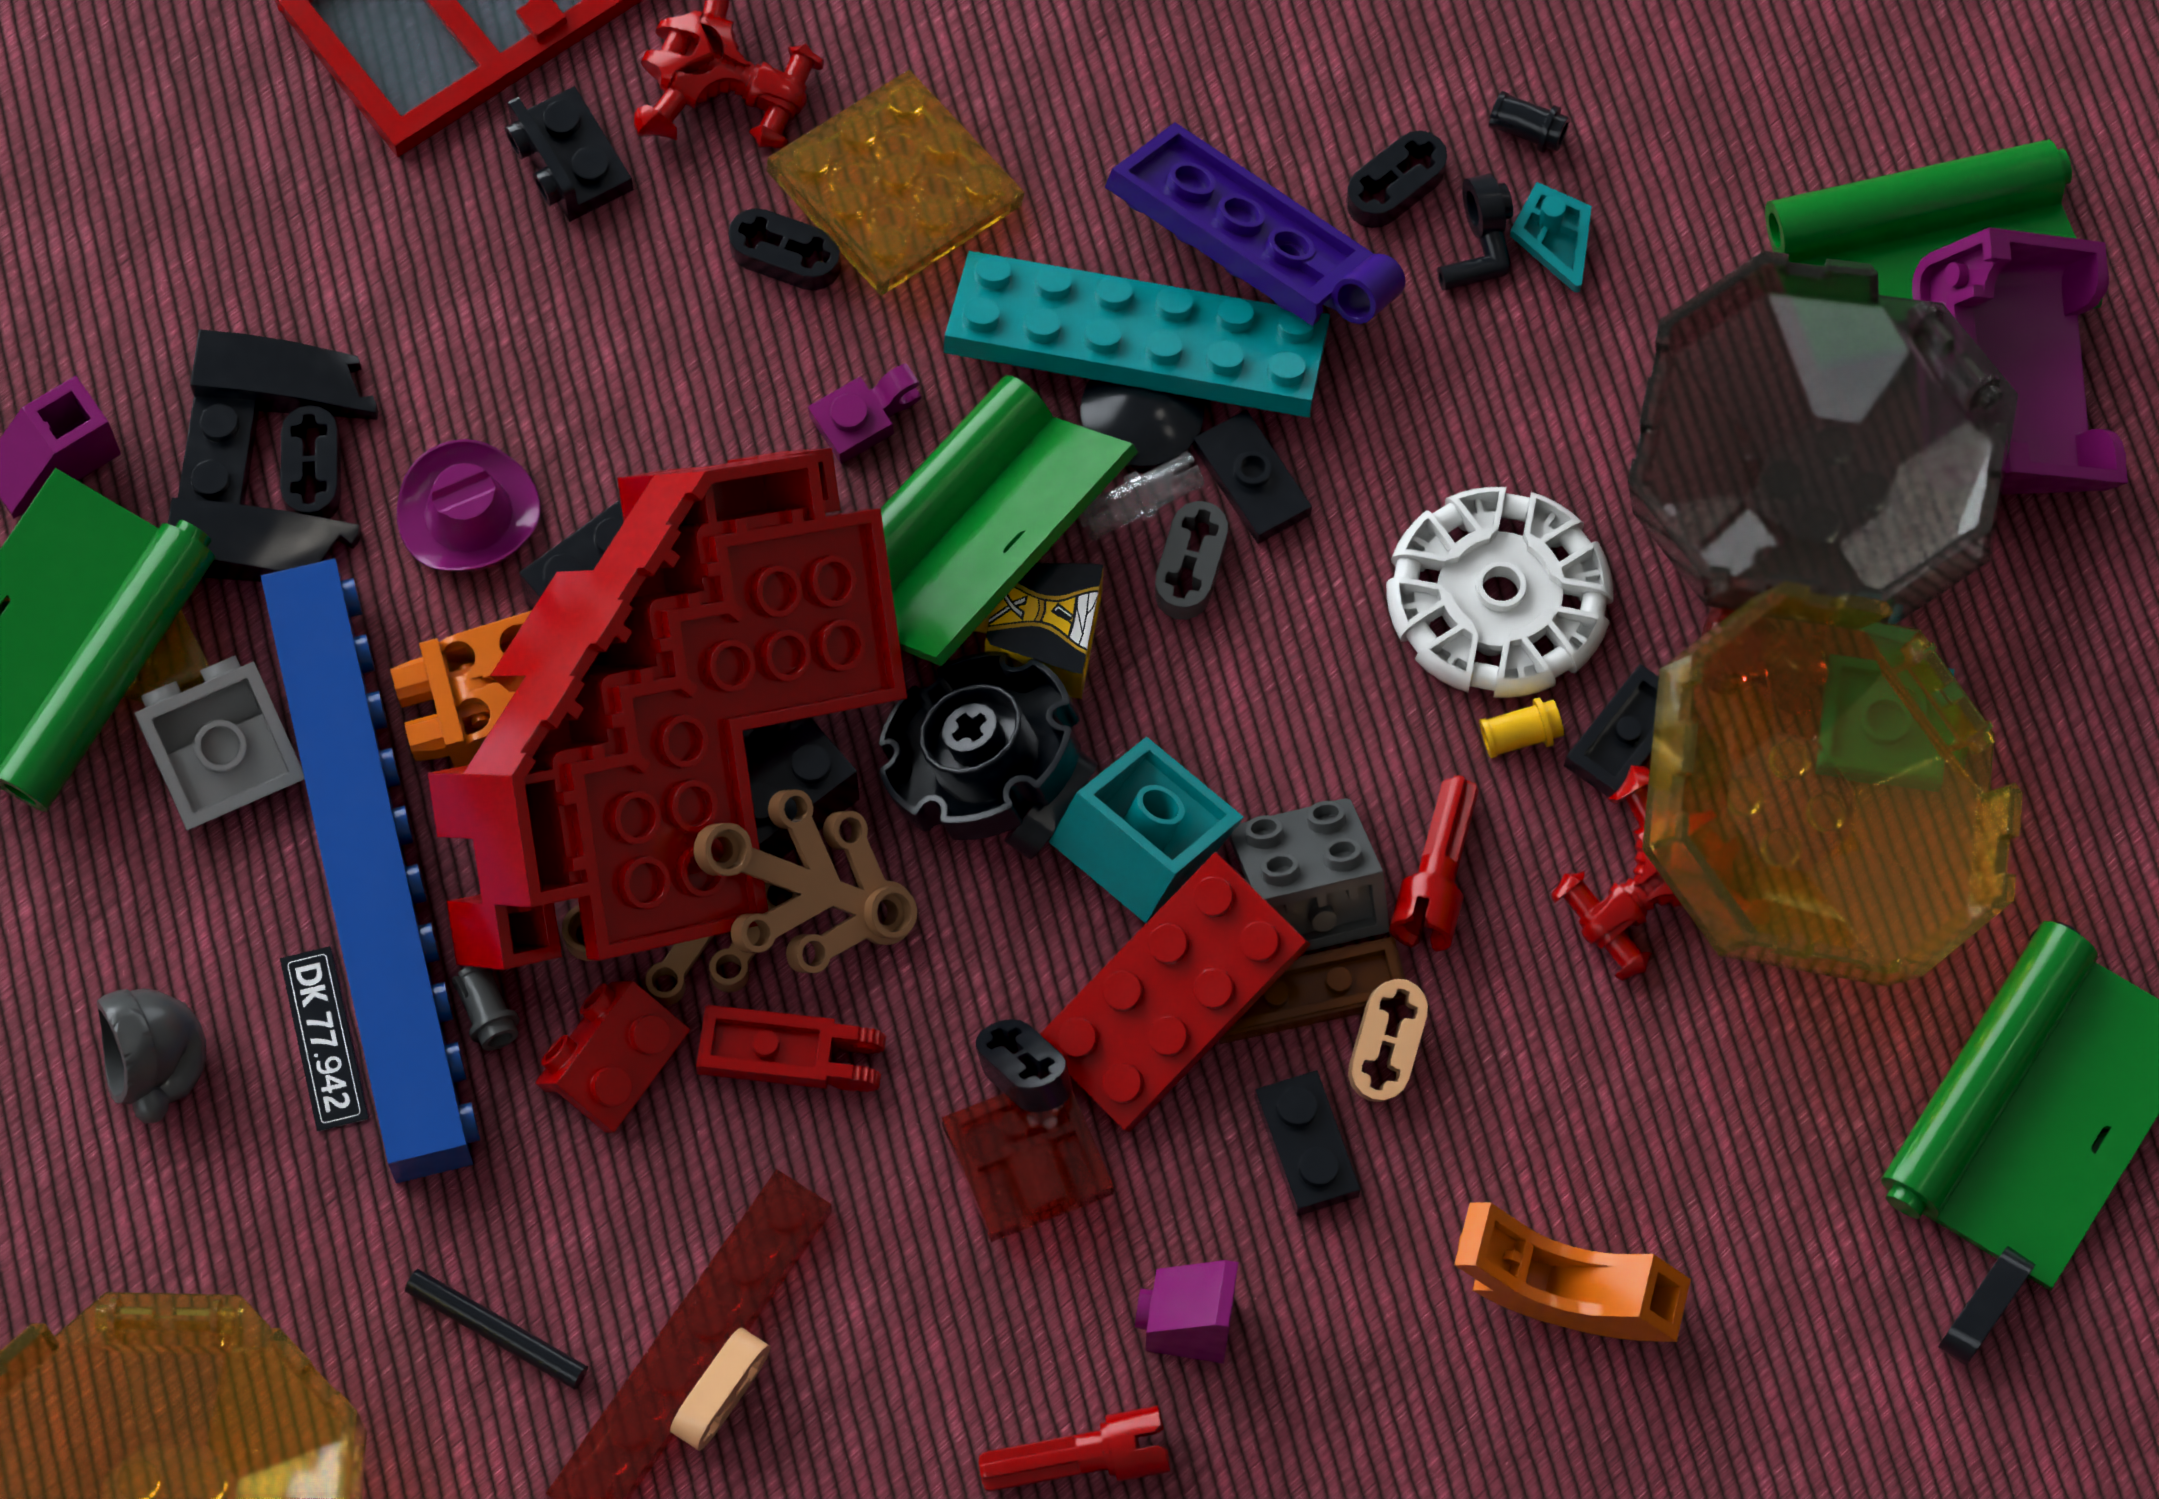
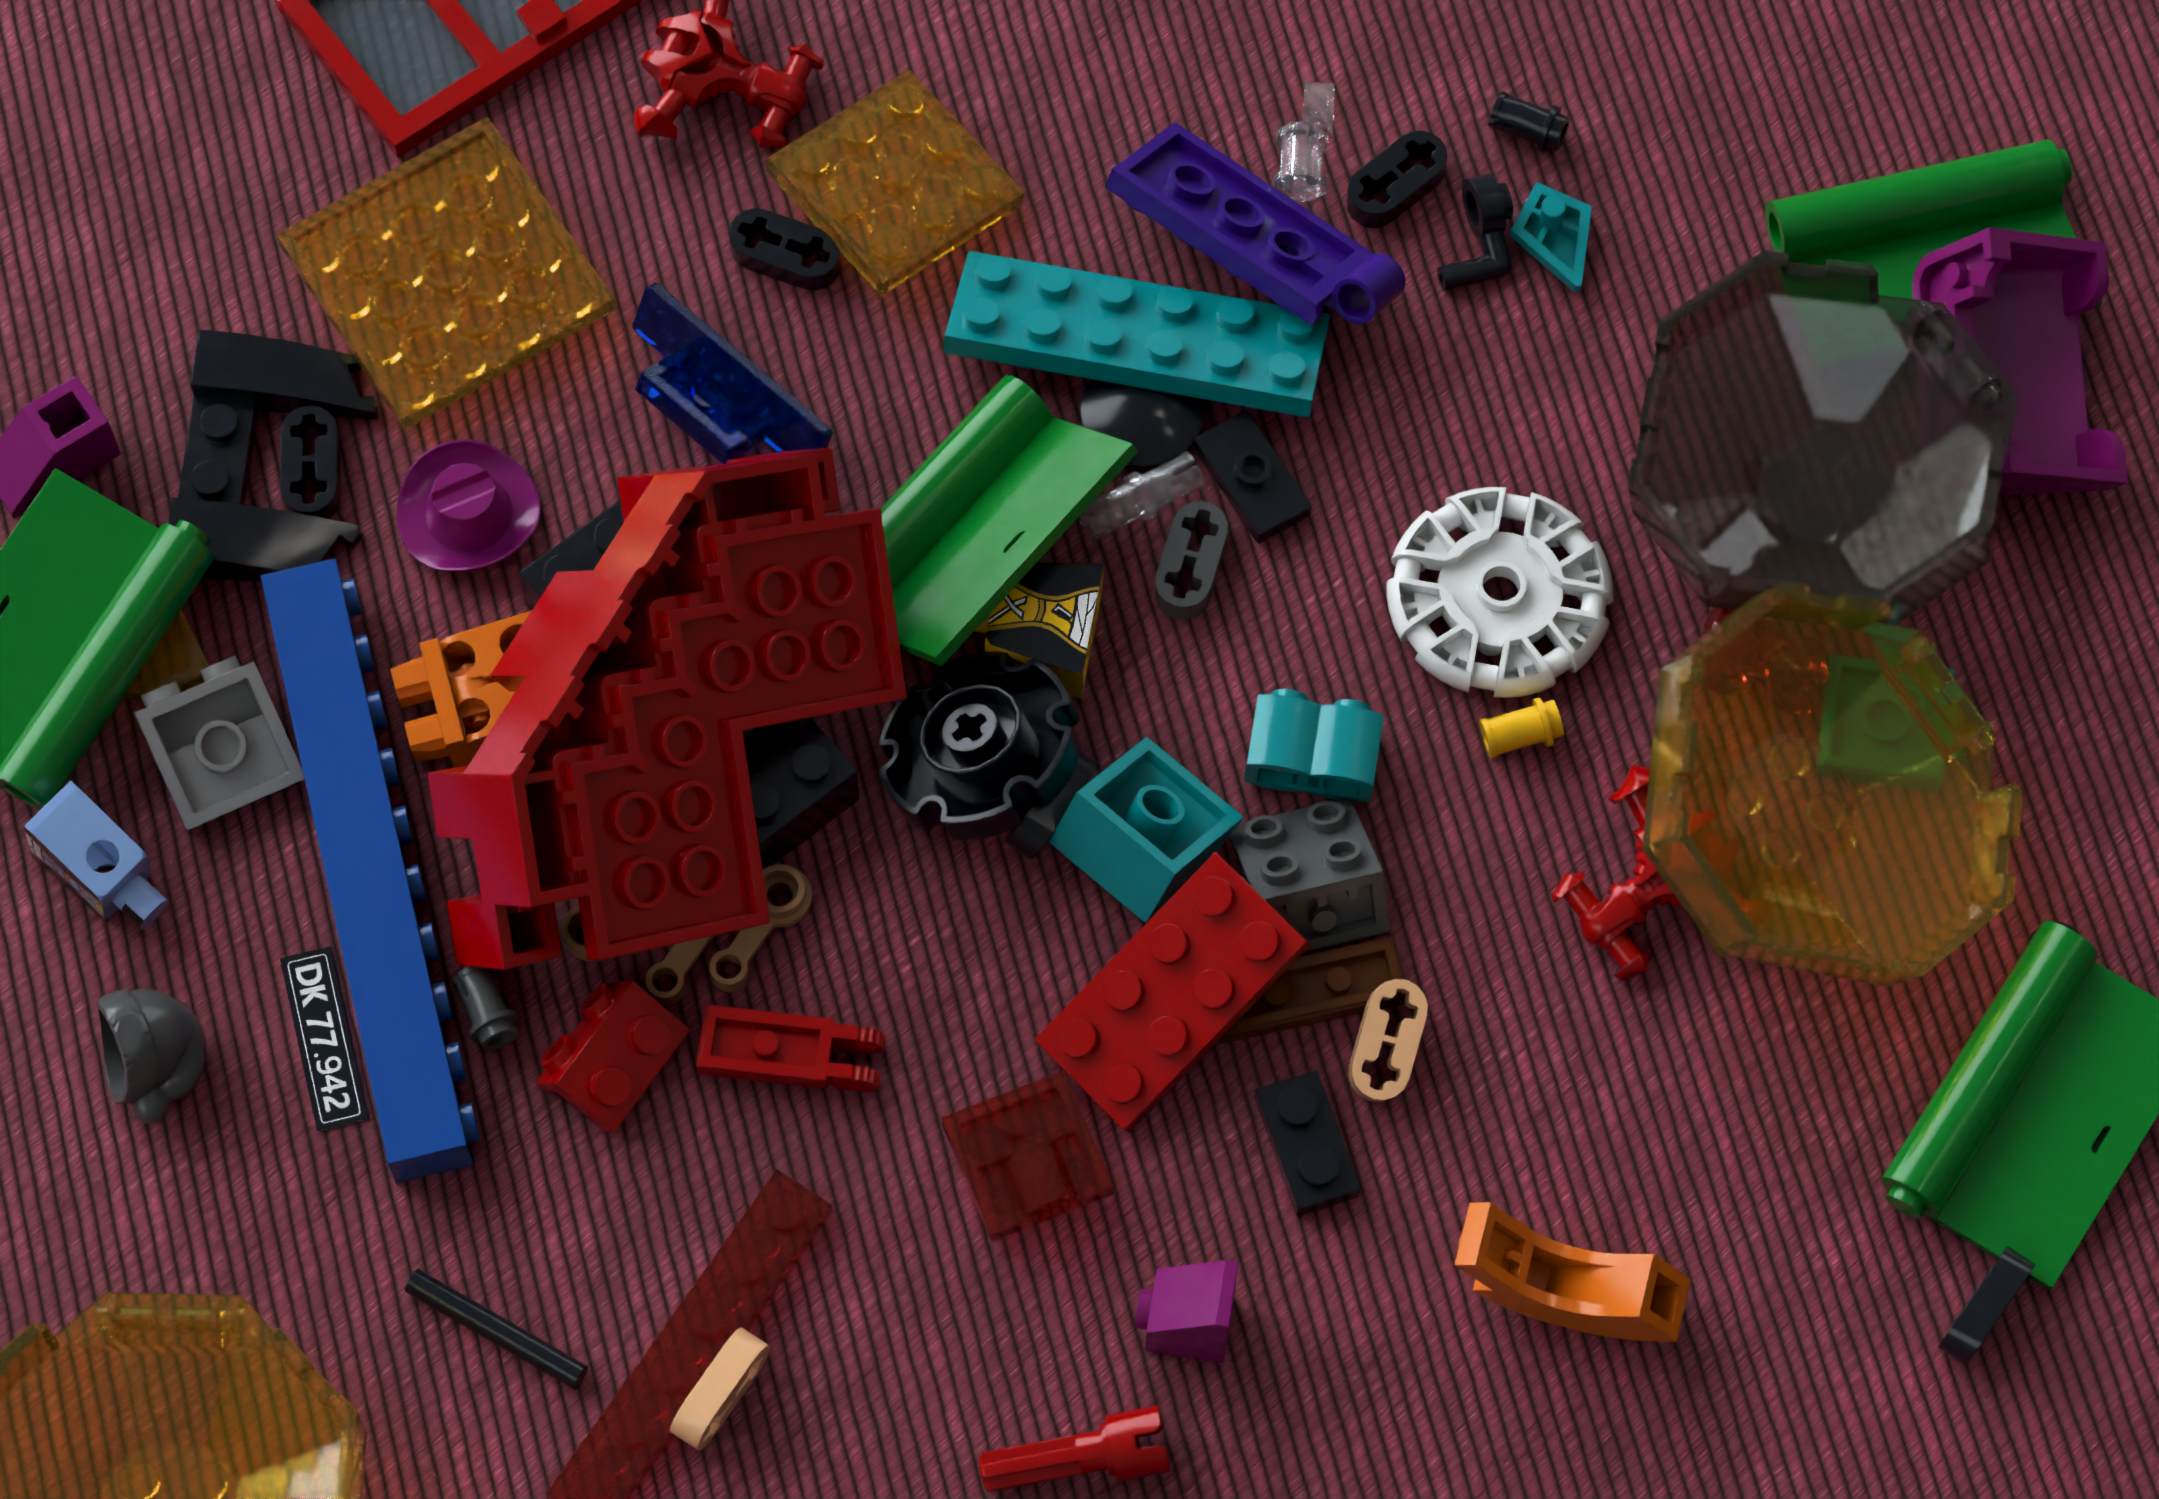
(78, 839): none -> light blue torso
(446, 272): none -> clear yellow plate
(569, 152): black bracket -> none
(715, 388): none -> clear blue bracket
(815, 884): medium nougat plant -> none
(858, 417): magenta plate -> none
(1024, 1065): black beam -> none
(1304, 143): none -> clear connector
(1314, 746): none -> teal brick
(1431, 895): red piece -> none
(1618, 735): black plate -> none

